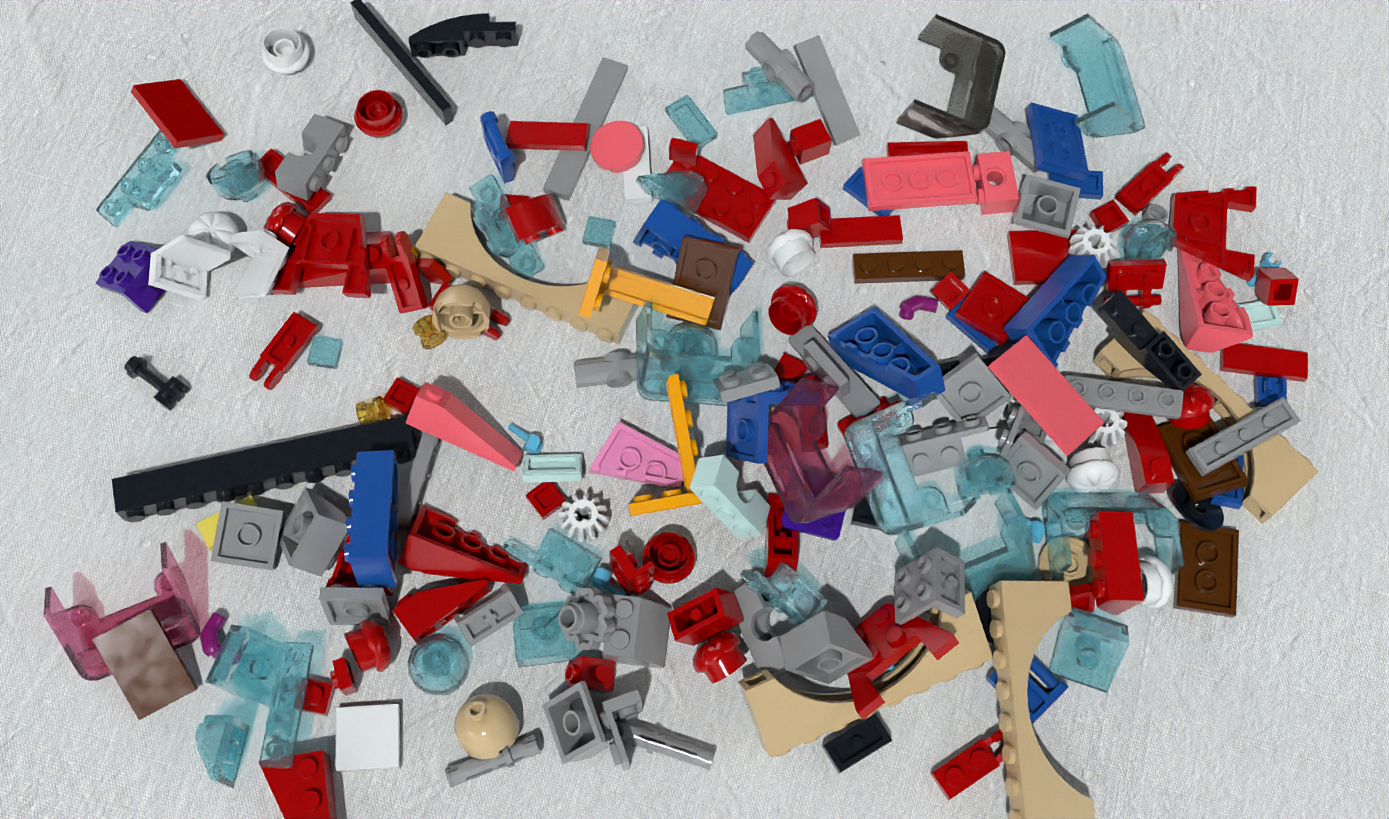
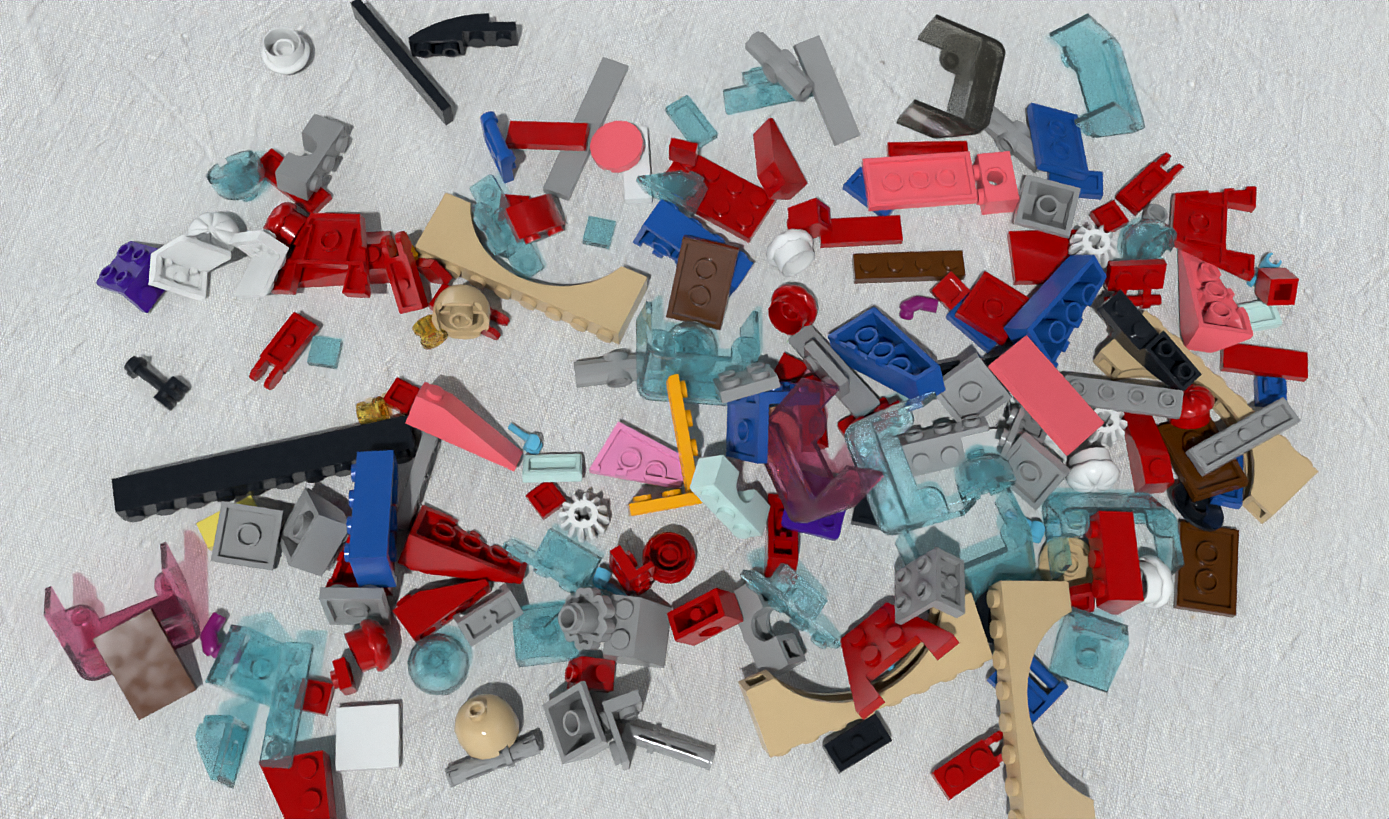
(142, 182): clear light blue bracket -> none
(177, 113): red tile -> none
(378, 114): red piece -> none
(640, 288): light orange bracket -> none
(719, 657): red piece -> none
(809, 141): red brick -> none
(823, 648): light grey slope -> none

